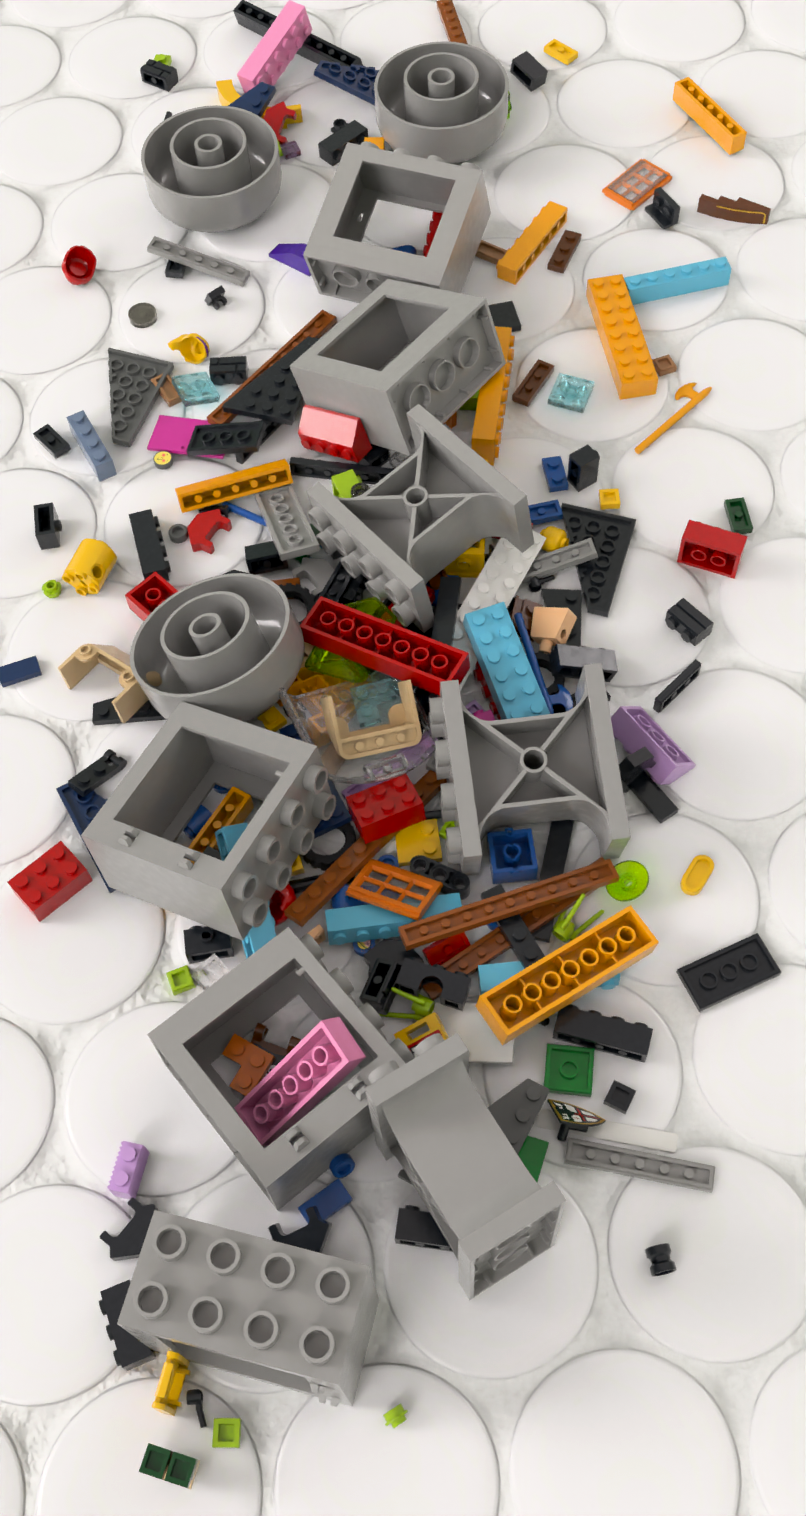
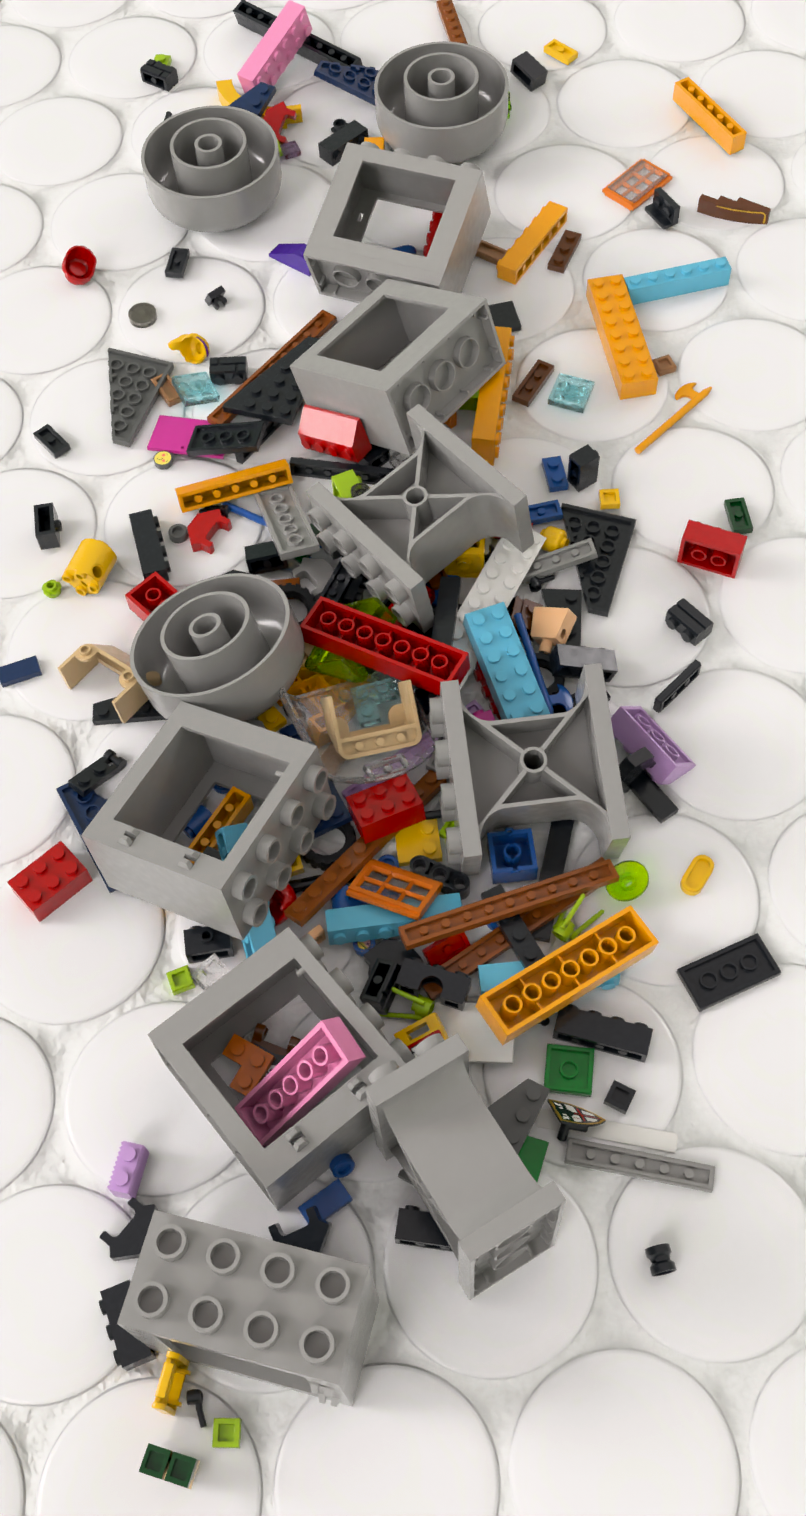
(91, 445): sand blue brick -> none
(198, 261): light grey tile -> none
(395, 1416): lime plate -> none

